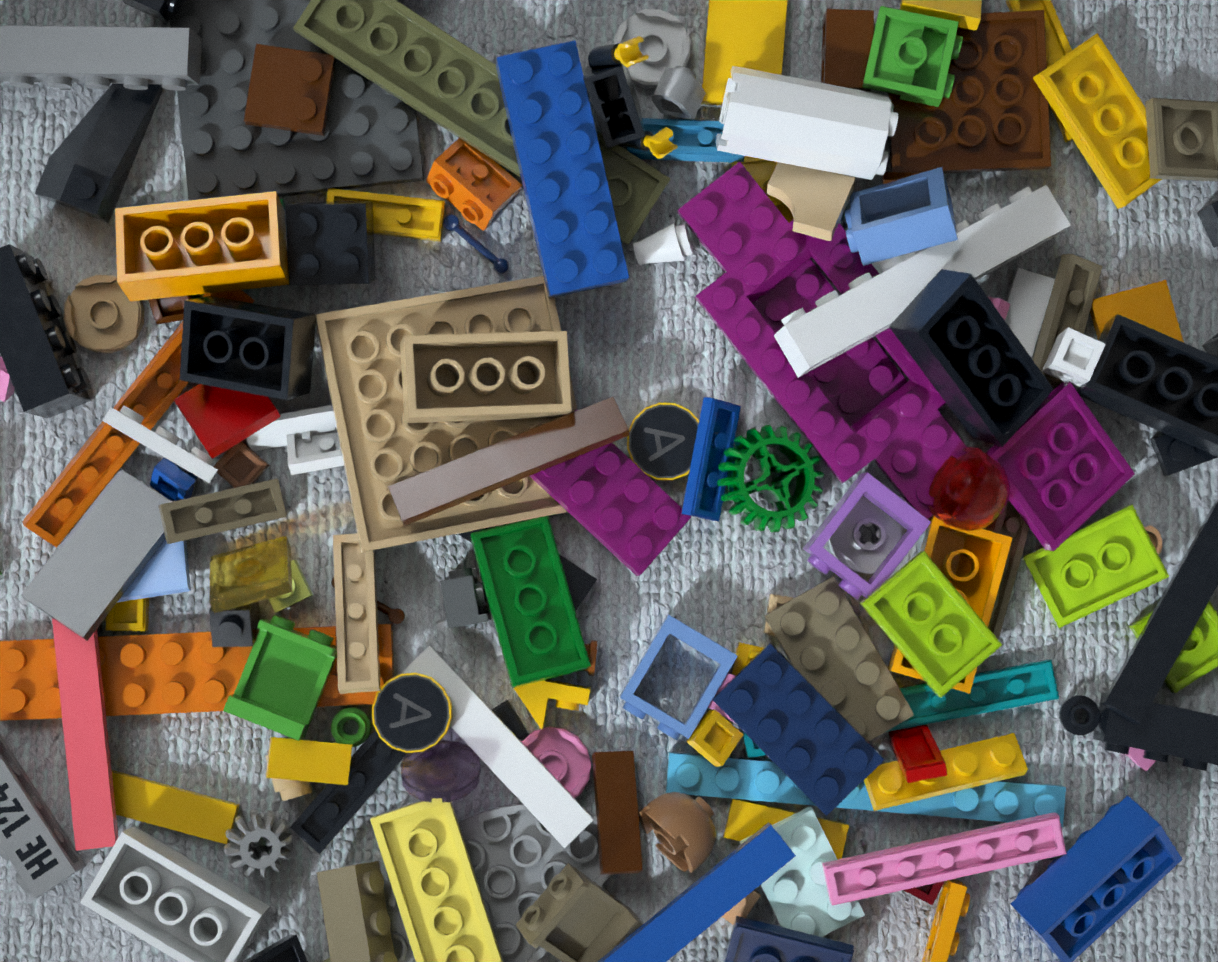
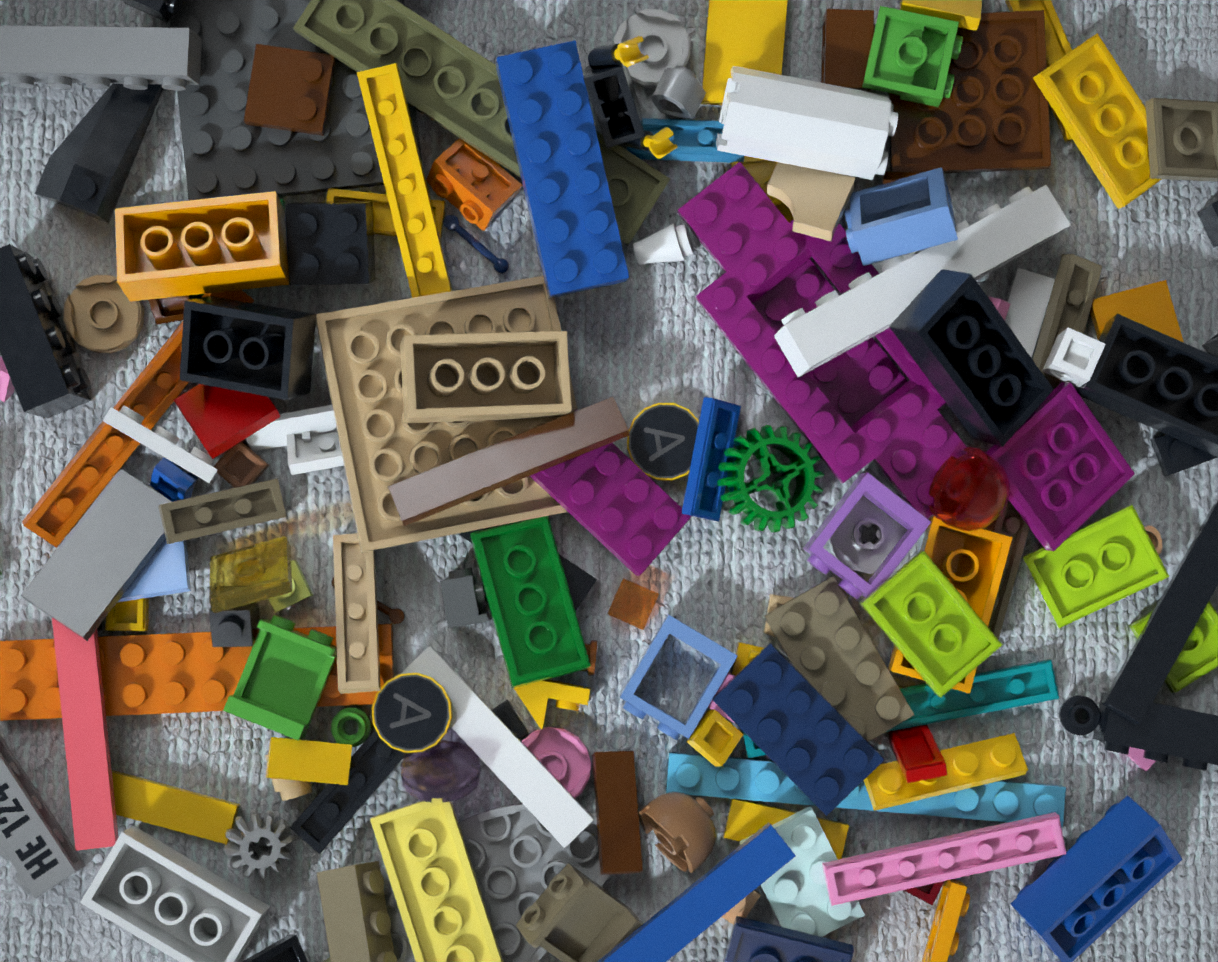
(404, 180): none -> yellow plate
(633, 604): none -> clear orange tile

